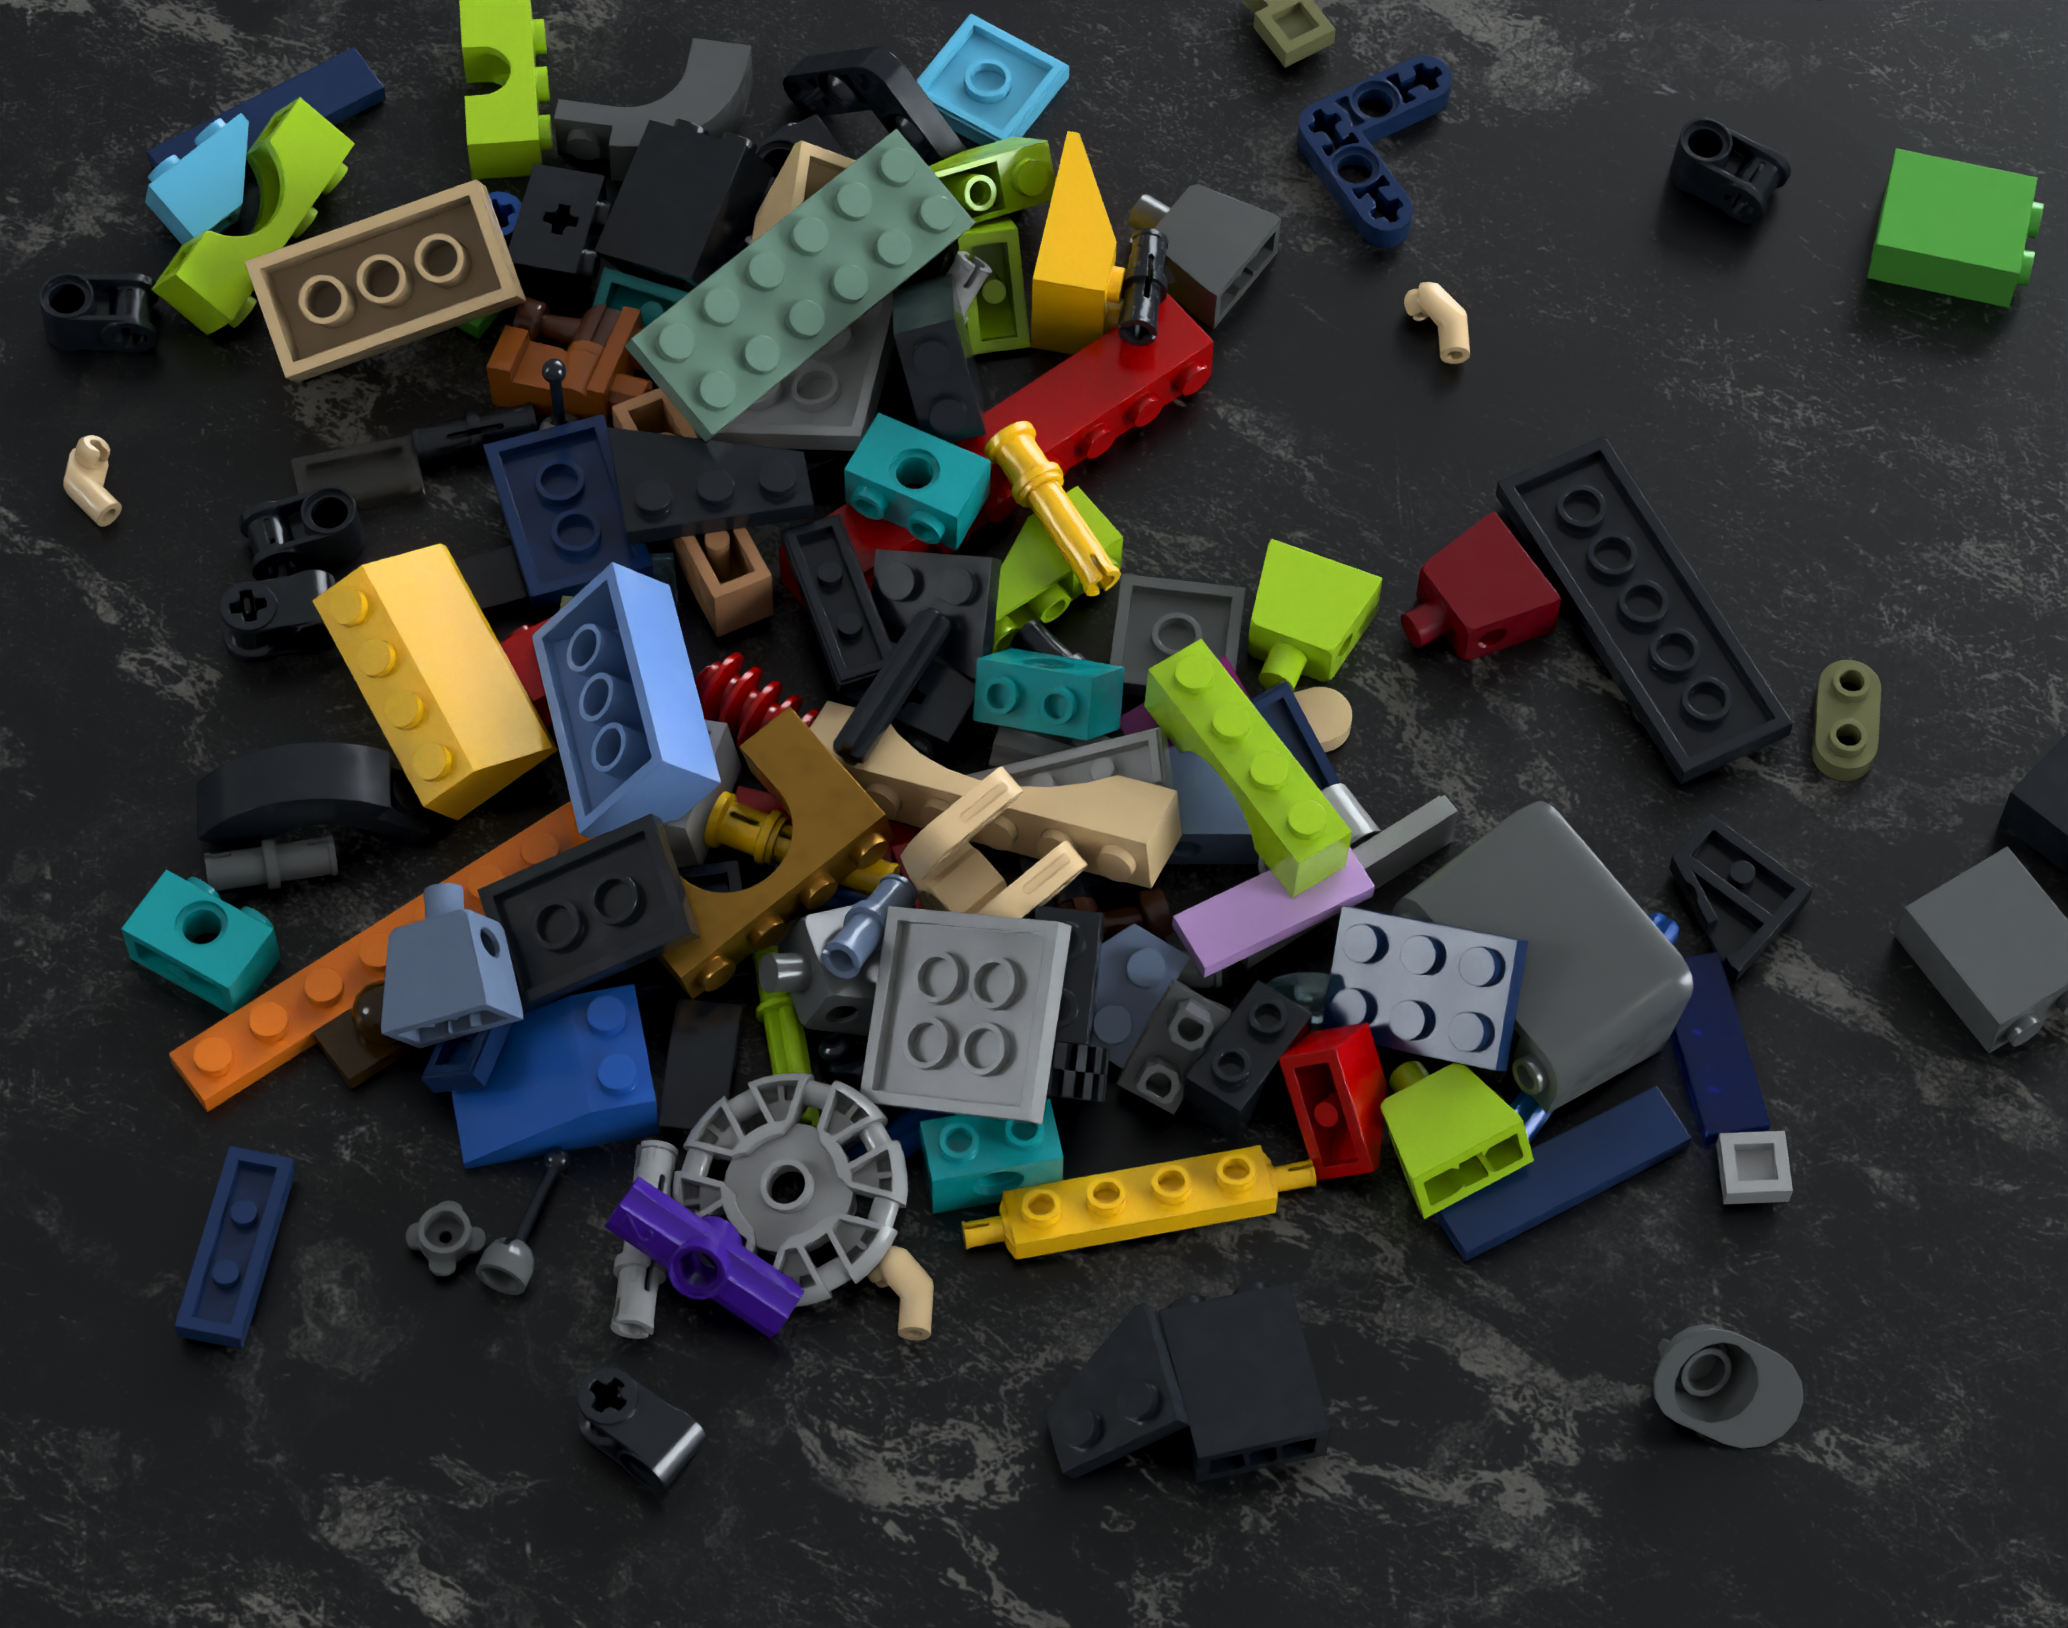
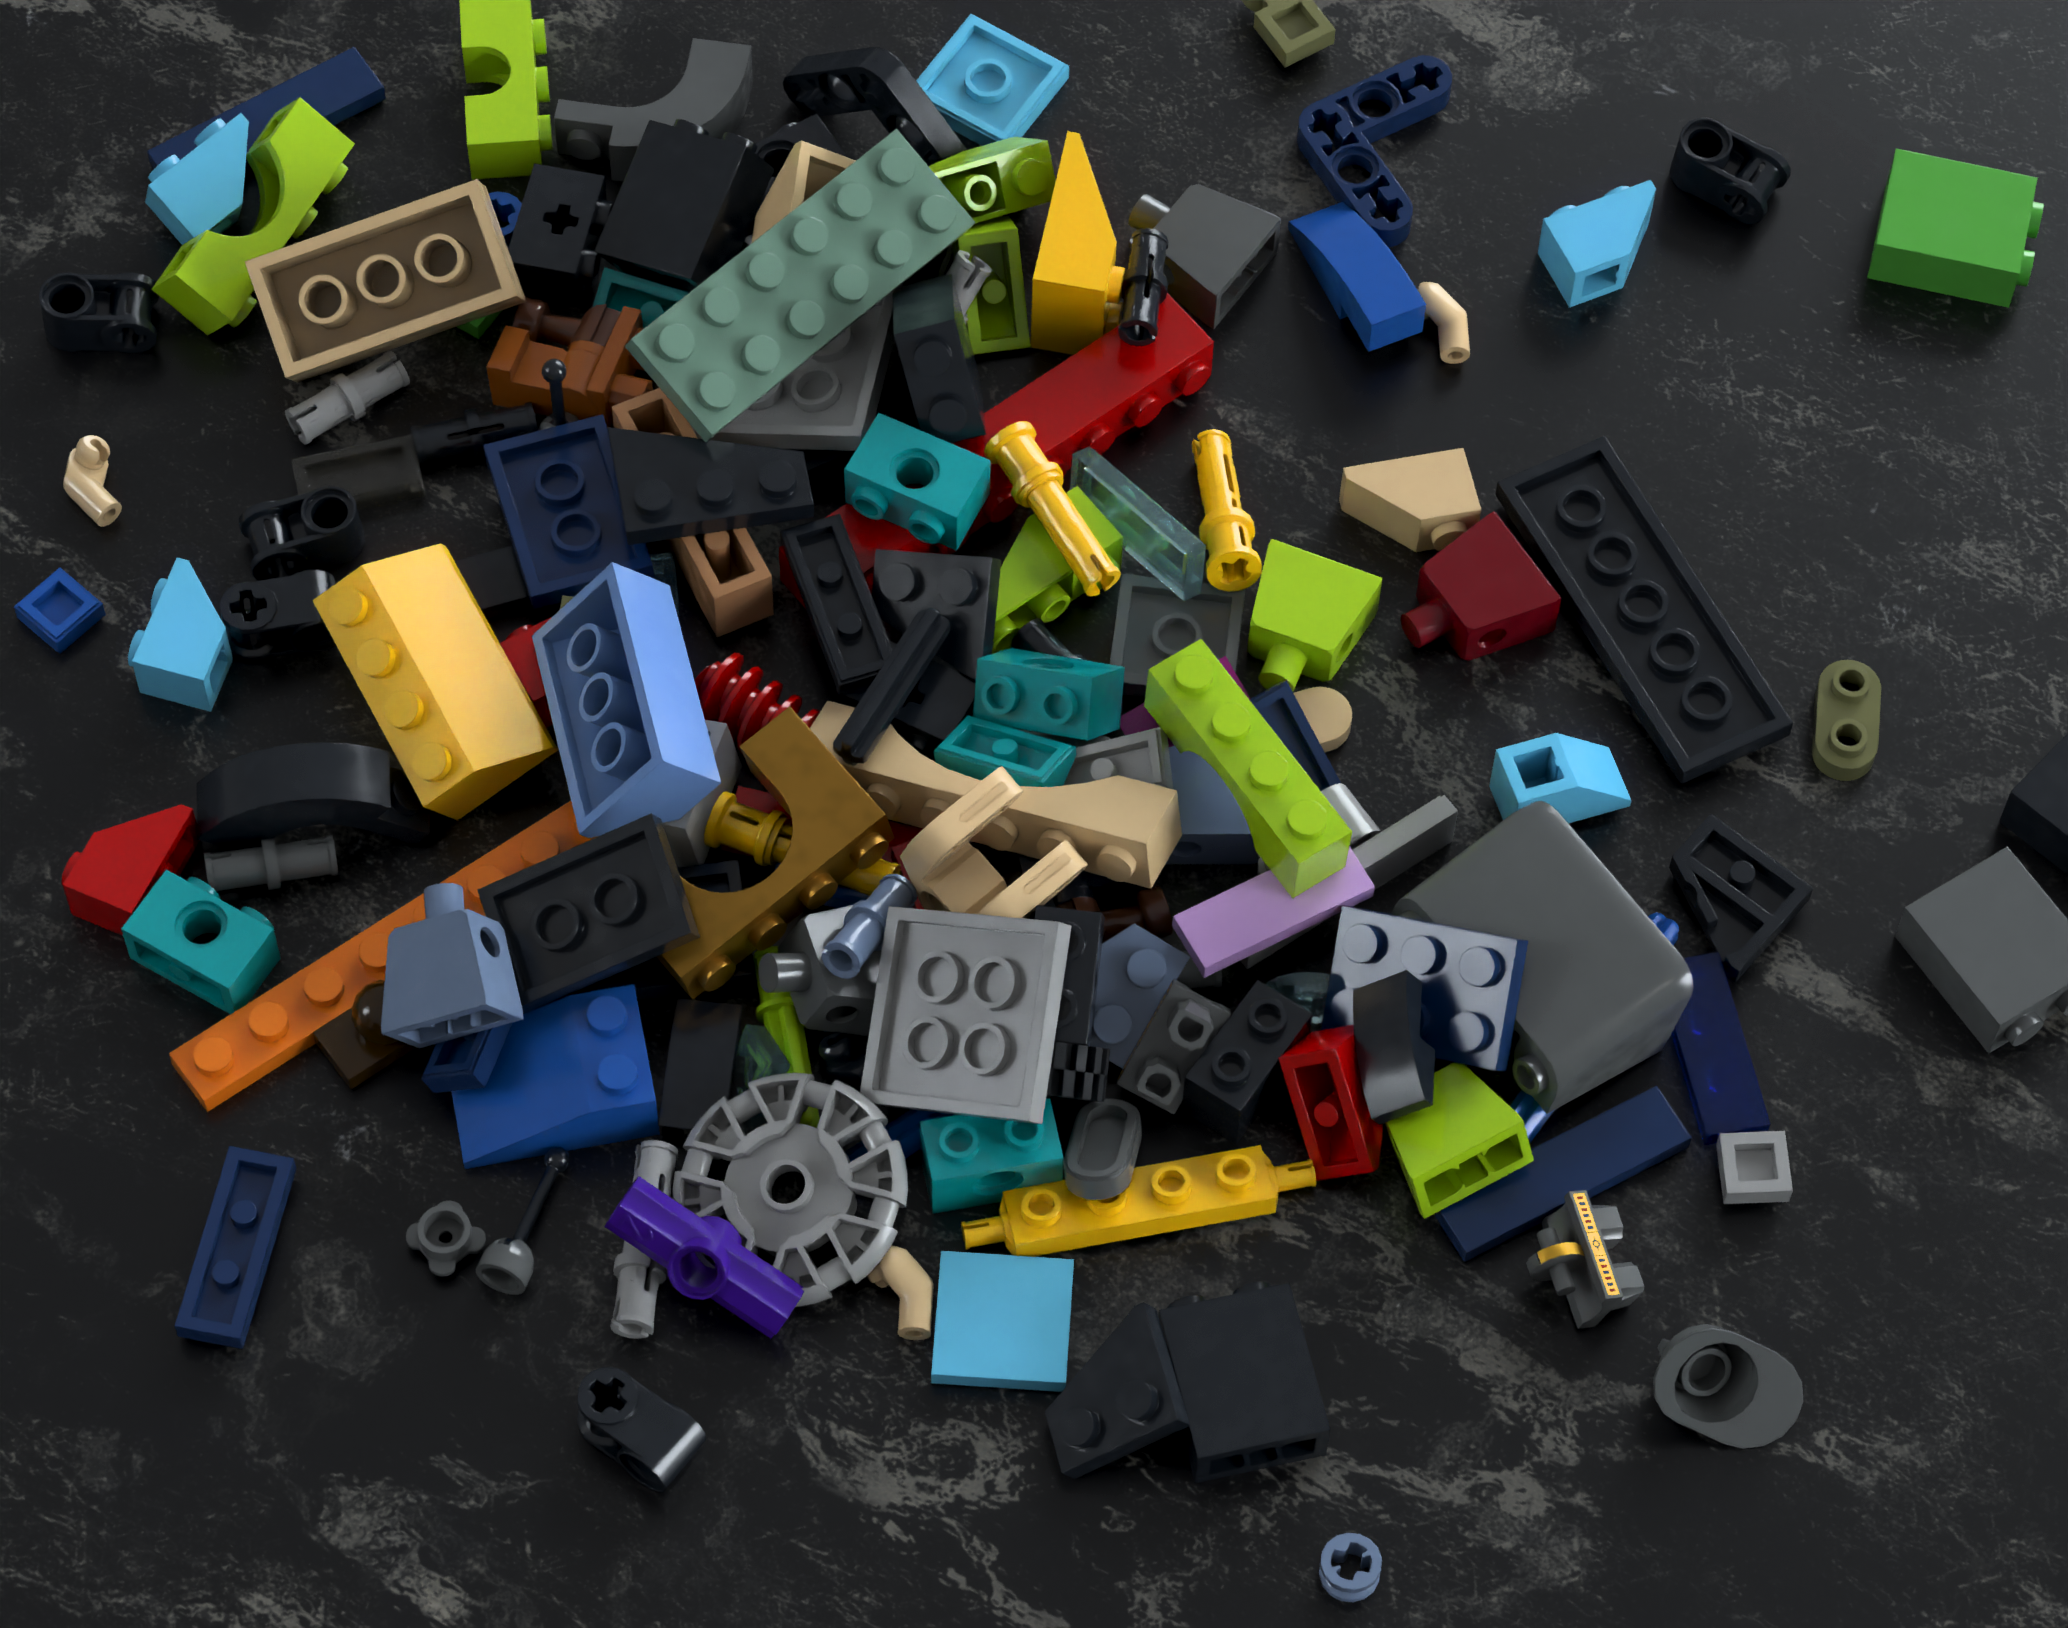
(59, 610): none -> blue tile
(125, 863): none -> red slope
(185, 644): none -> medium azure slope
(347, 397): none -> light grey pin
(761, 1056): none -> clear light blue tile
(983, 746): none -> teal slope
(1002, 1321): none -> medium azure tile
(1102, 1149): none -> dark grey tile
(1147, 529): none -> clear light blue tile
(1226, 526): none -> yellow pin
(1359, 275): none -> blue slope
(1363, 1582): none -> sand blue bush
(1391, 1056): none -> black slope
(1414, 499): none -> tan slope
(1562, 771): none -> medium azure slope
(1578, 1260): none -> dark grey hips
(1596, 243): none -> medium azure slope

